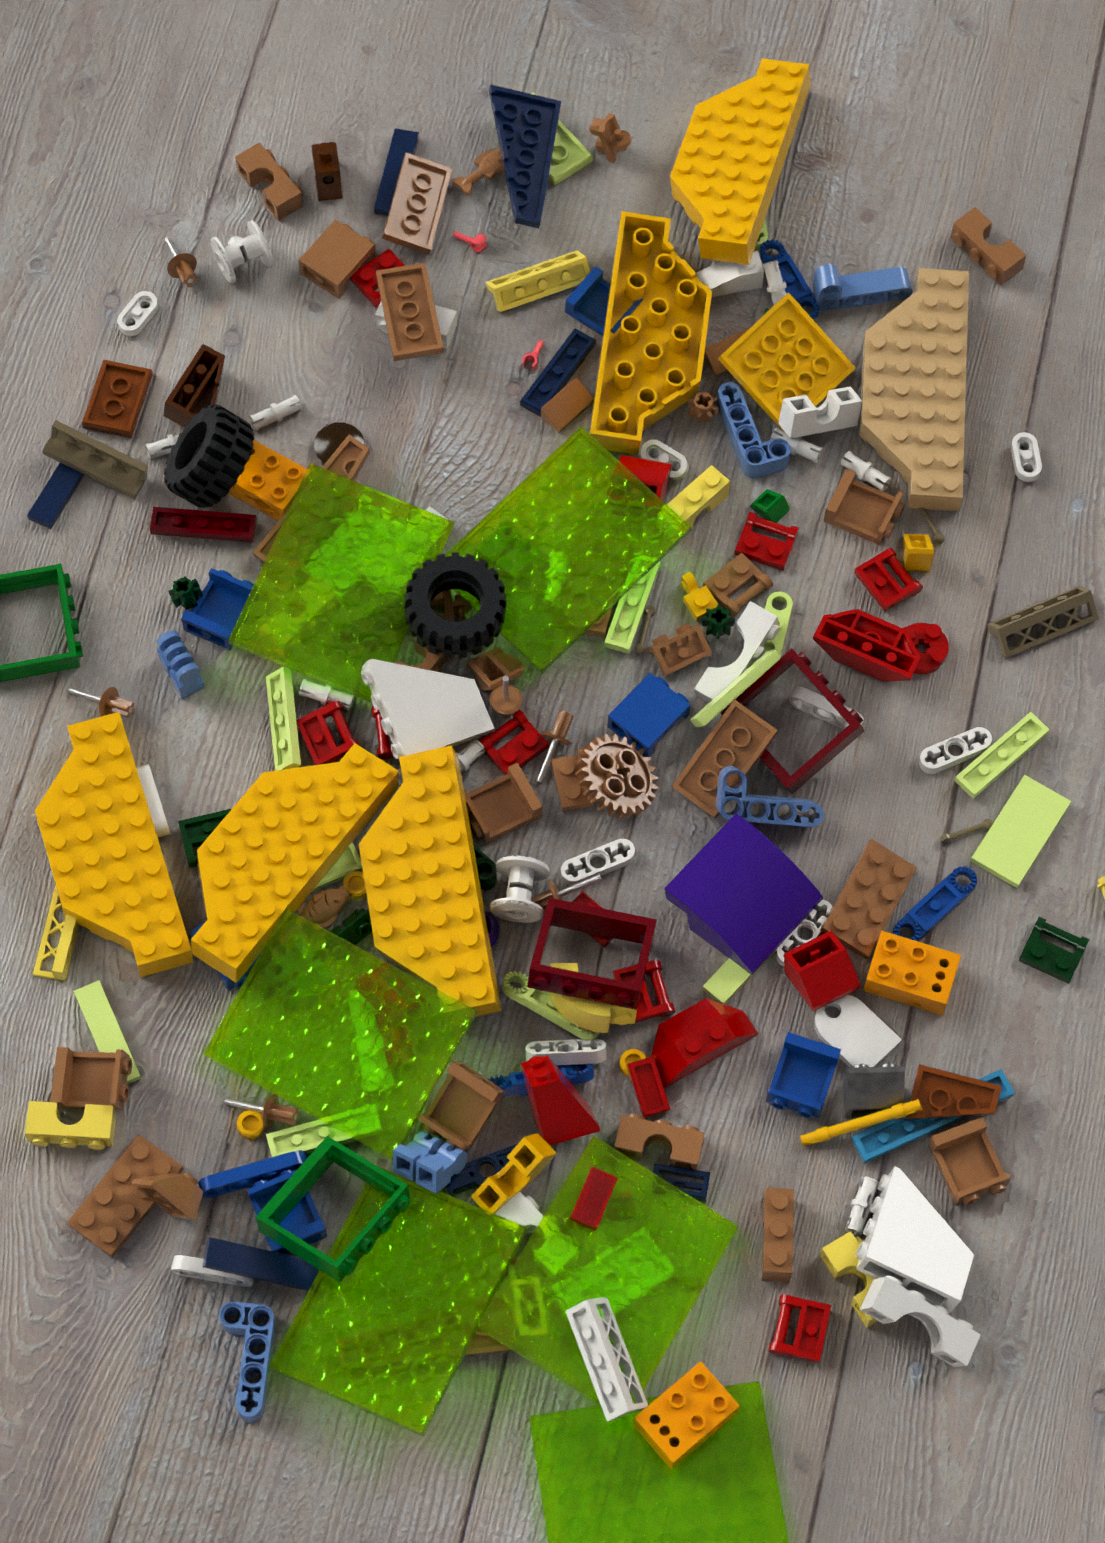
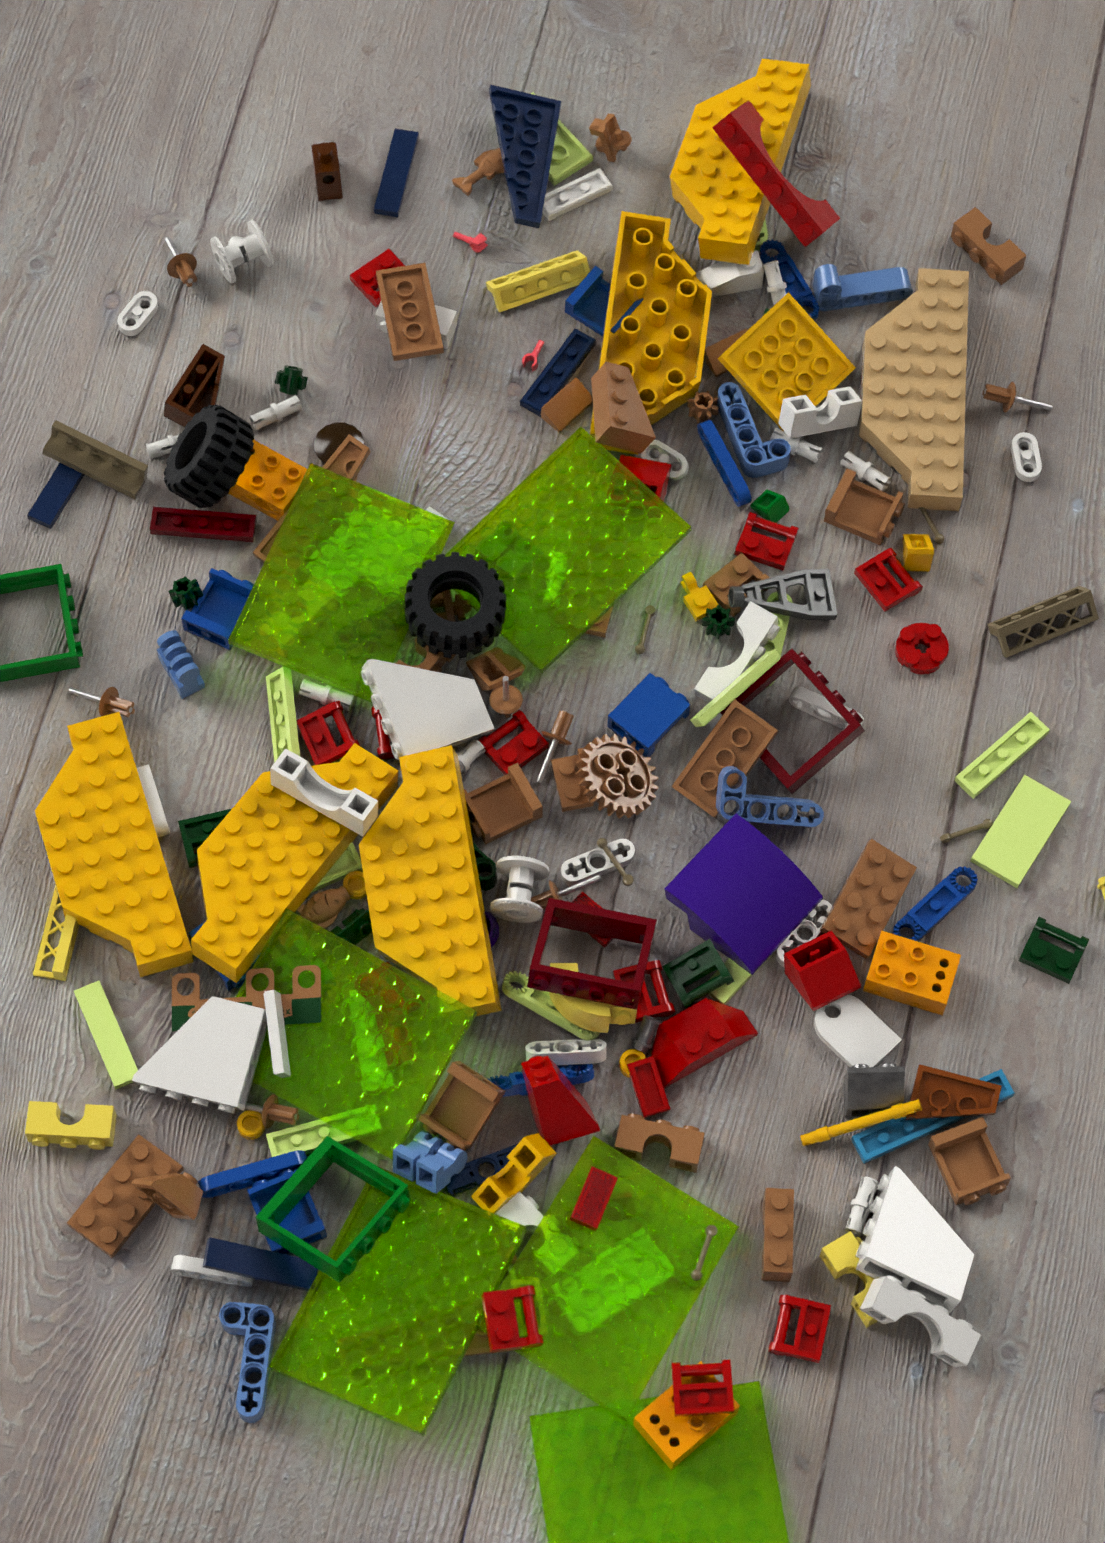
(90, 1078): medium nougat panel -> none
(117, 398): dark orange tile -> none
(209, 1056): none -> white slope
(260, 166): medium nougat arch -> none
(277, 1033): none -> white tile
(291, 380): none -> dark green gear
(298, 1008): none -> medium nougat piece
(336, 257): medium nougat panel -> none
(348, 807): none -> white arch
(417, 203): medium nougat plate -> none
(502, 1319): none -> red plate
(576, 194): none -> white tile
(604, 1359): white fence -> none
(618, 410): none -> medium nougat wedge
(627, 878): none -> dark tan hinge
(629, 613): yellowish green plate -> none
(646, 1034): none -> flat silver pin
(679, 649): medium nougat bracket -> none
(694, 966): none -> dark green plate
(699, 1196): dark blue tile -> none
(703, 1397): none -> red plate
(704, 492): light yellow arch -> none
(710, 1231): none -> dark tan hinge
(724, 463): none -> blue beam
(743, 138): none -> red arch
(803, 1076): blue panel -> none
(817, 589): none -> plate
(868, 645): red wedge -> none
(961, 740): white beam -> none
(1008, 397): none -> medium nougat piece

